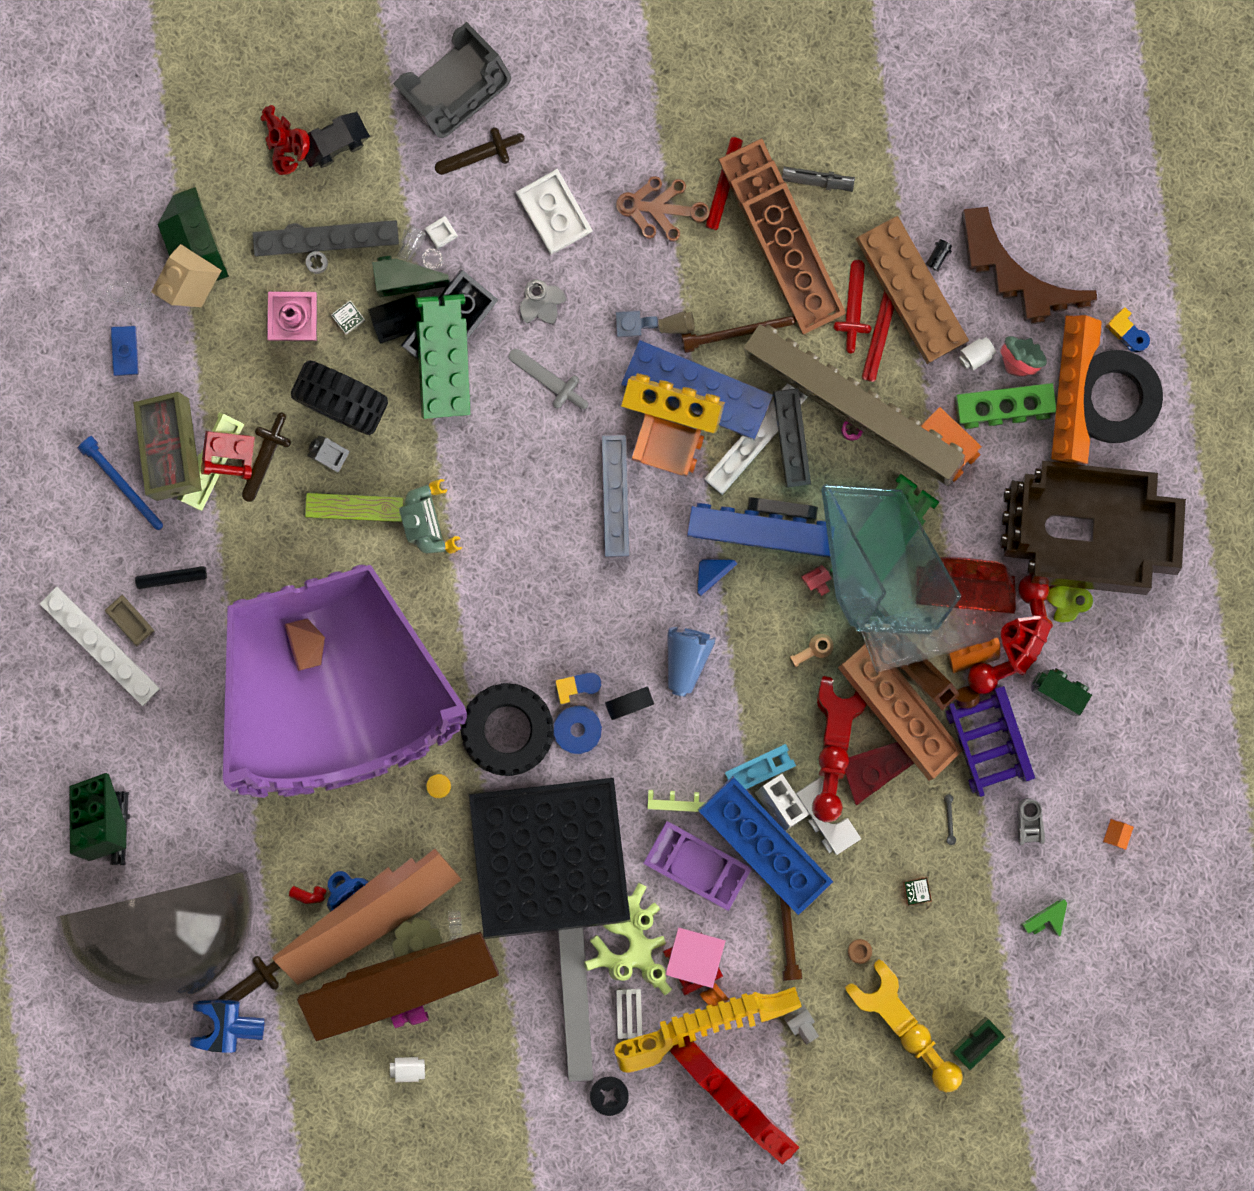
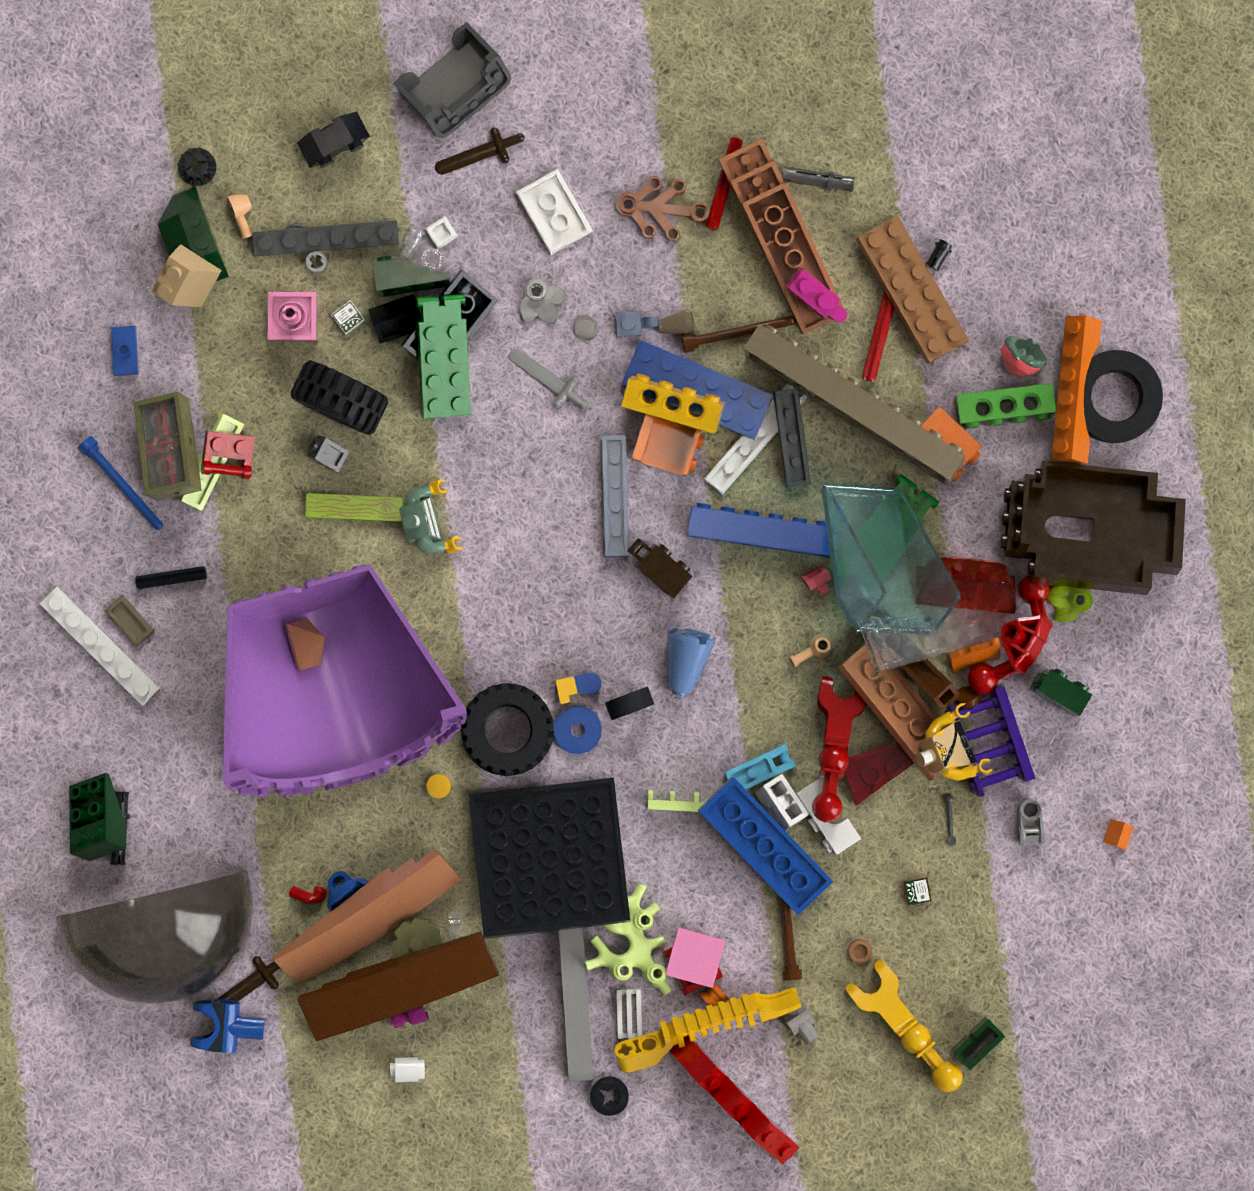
(207, 170): none -> black gear
(240, 205): none -> light nougat bar
(265, 455): dark brown sword -> none
(284, 141): red animal -> none
(585, 327): none -> piece
(660, 567): none -> dark brown brick
(697, 865): medium lavender slope -> none
(711, 572): blue slope -> none
(787, 508): black beam -> none
(816, 296): none -> dark pink brick
(852, 437): dark pink bush -> none
(854, 303): red sword -> none
(948, 749): none -> torso
(976, 353): white brick -> none
(1010, 278): reddish brown arch -> none
(1052, 914): bright green slope -> none
(1127, 332): leg -> none

